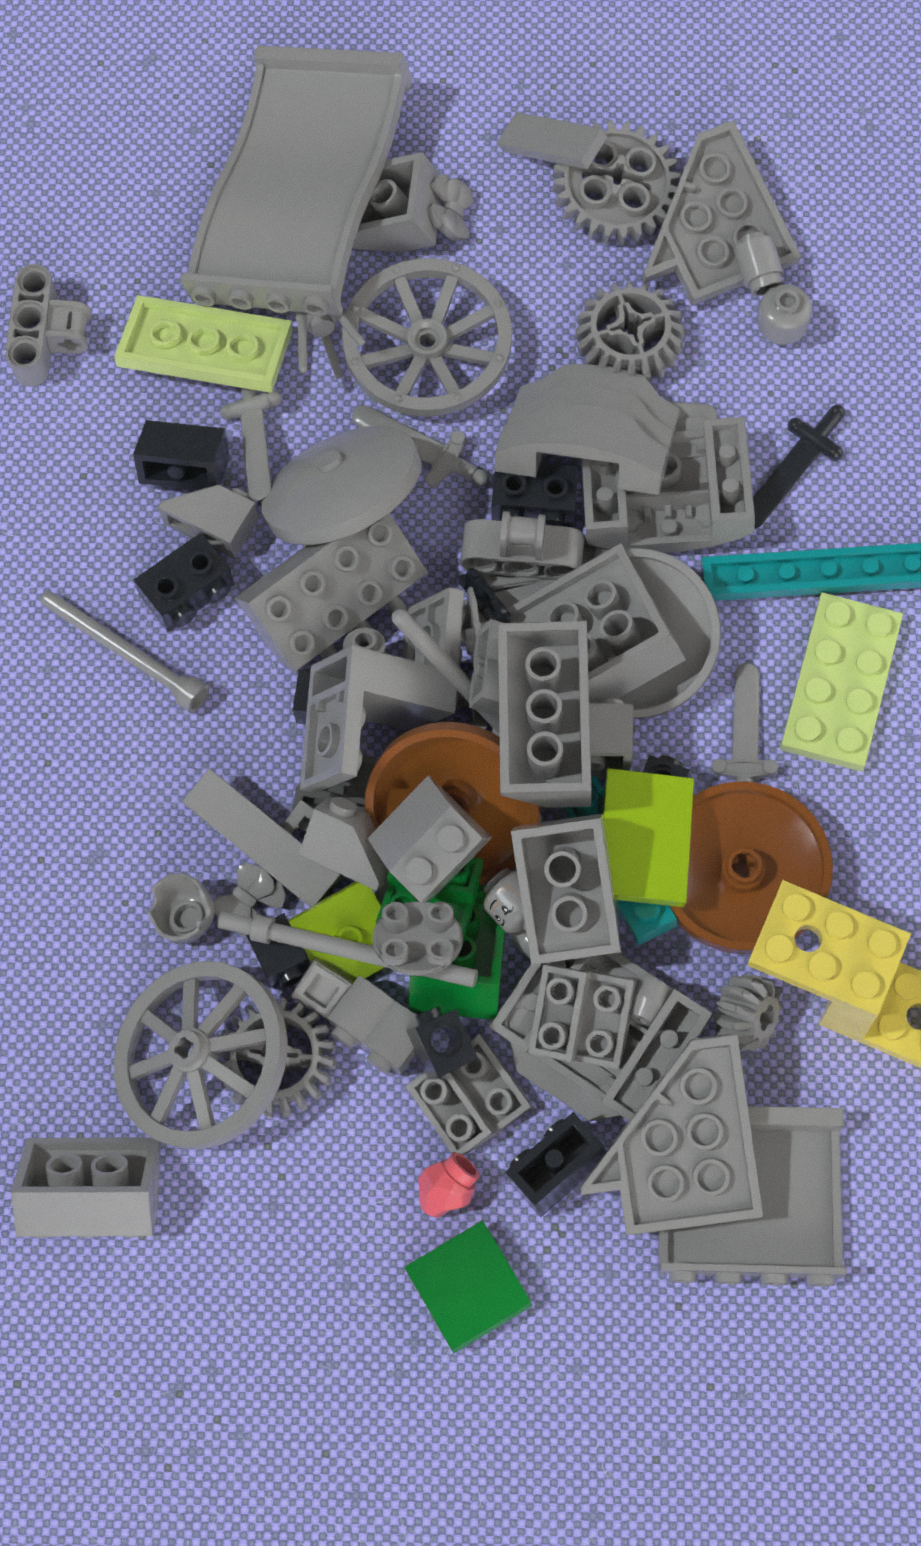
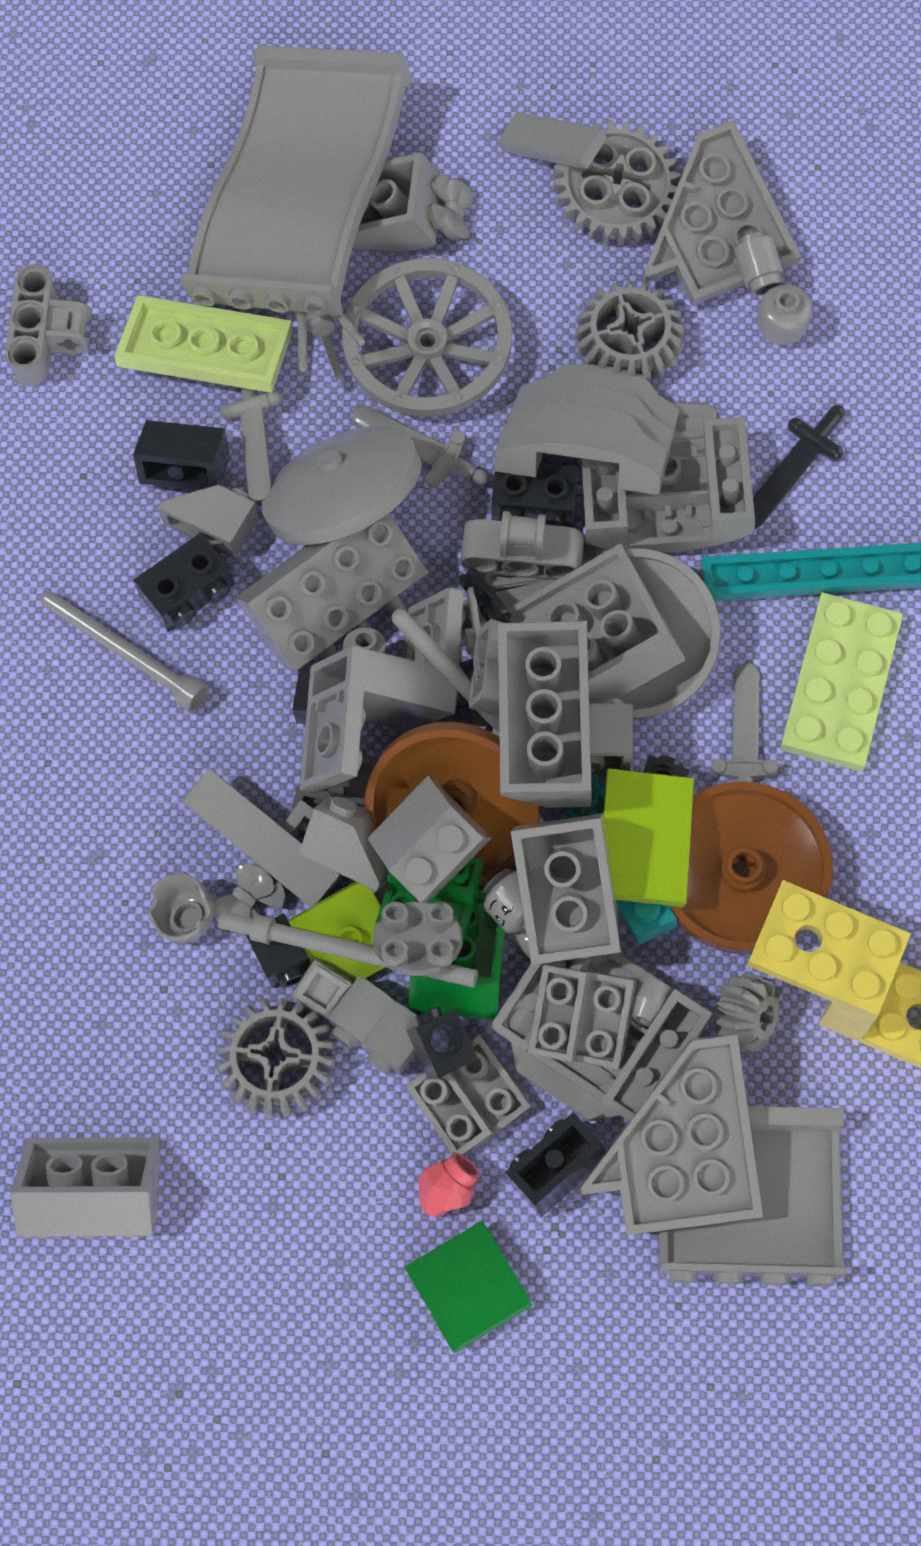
(202, 1058): light grey wheel -> none

